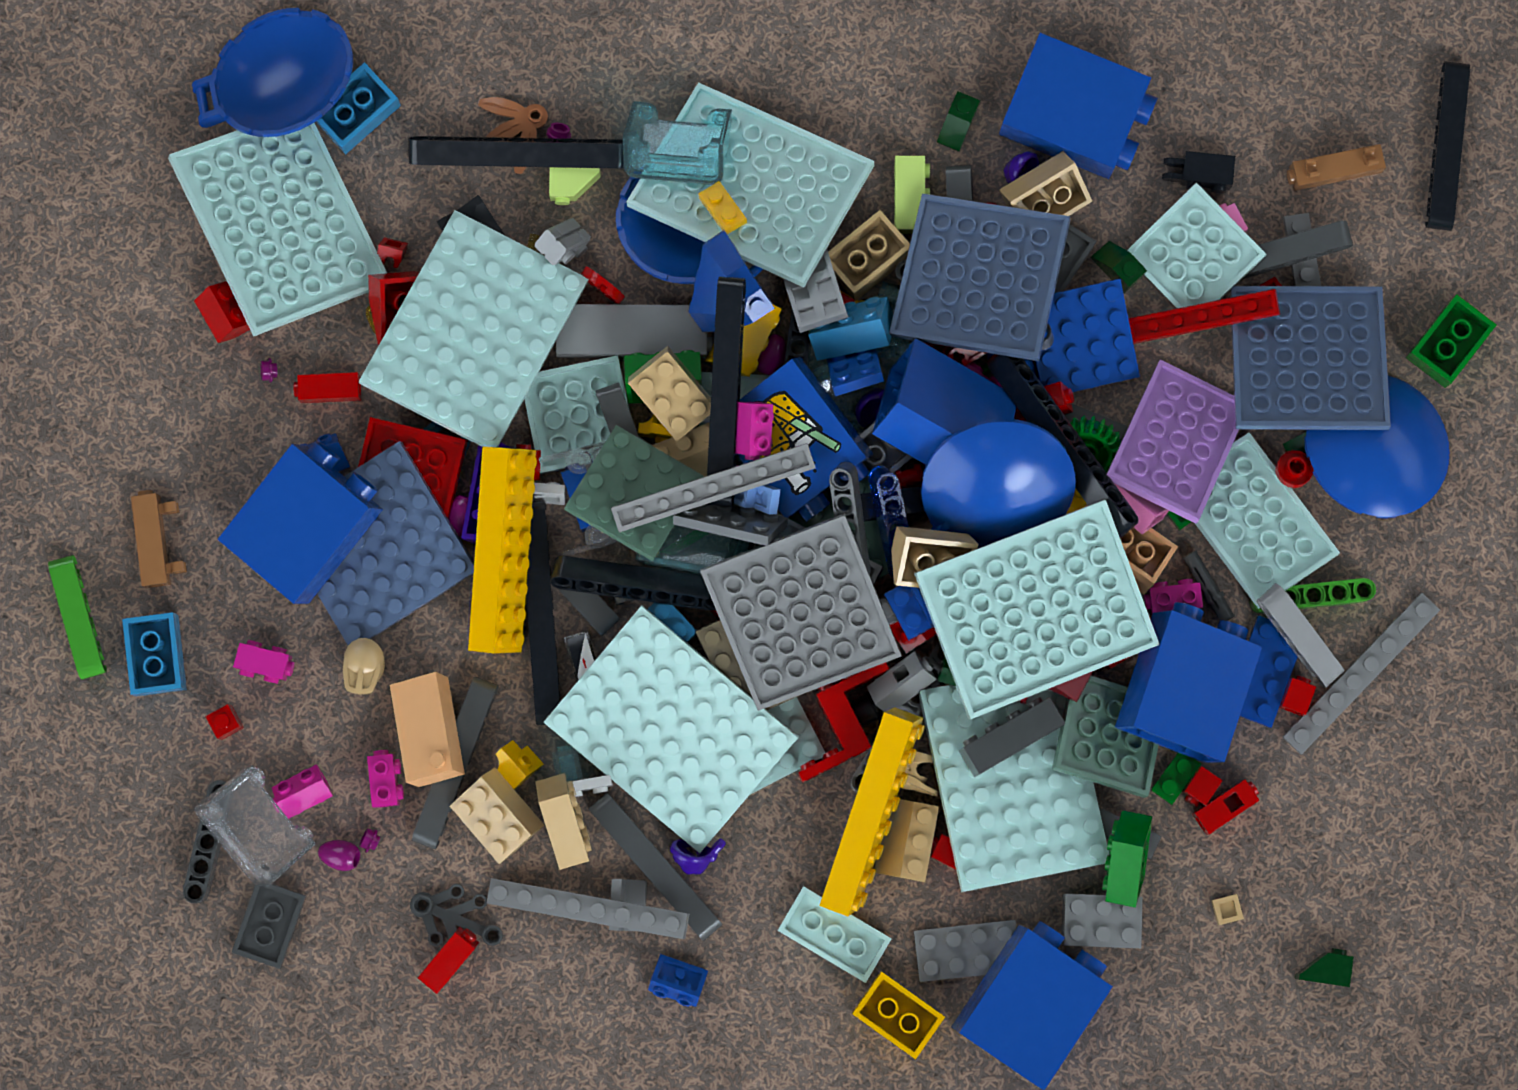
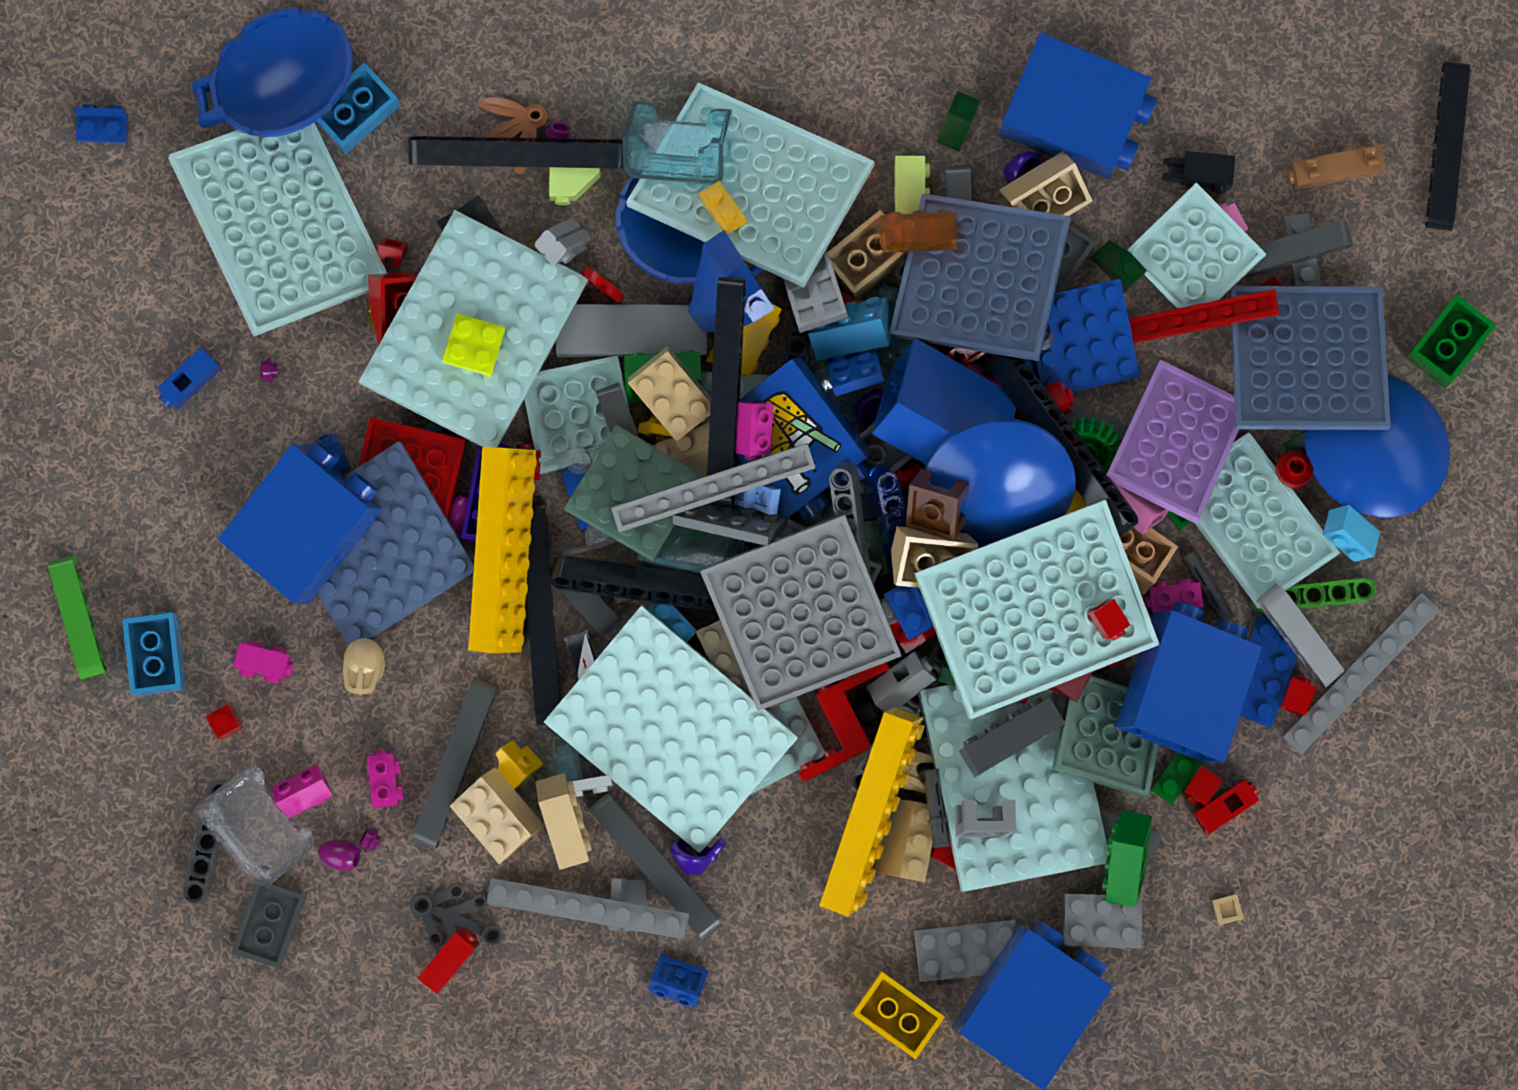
(101, 124): none -> blue bracket
(151, 540): medium nougat brick -> none
(188, 379): none -> blue brick
(221, 312): red slope -> none
(328, 387): red brick -> none
(427, 729): light nougat brick -> none
(473, 345): none -> neon yellow plate
(550, 492): white plate -> none
(773, 356): magenta animal -> none
(834, 936): light aqua plate -> none
(919, 231): none -> clear orange brick
(935, 508): none -> reddish brown panel
(936, 810): none -> dark grey pin
(1000, 825): none -> light grey panel
(1109, 619): none -> red brick
(1329, 968): dark green slope -> none
(1351, 533): none -> medium azure brick

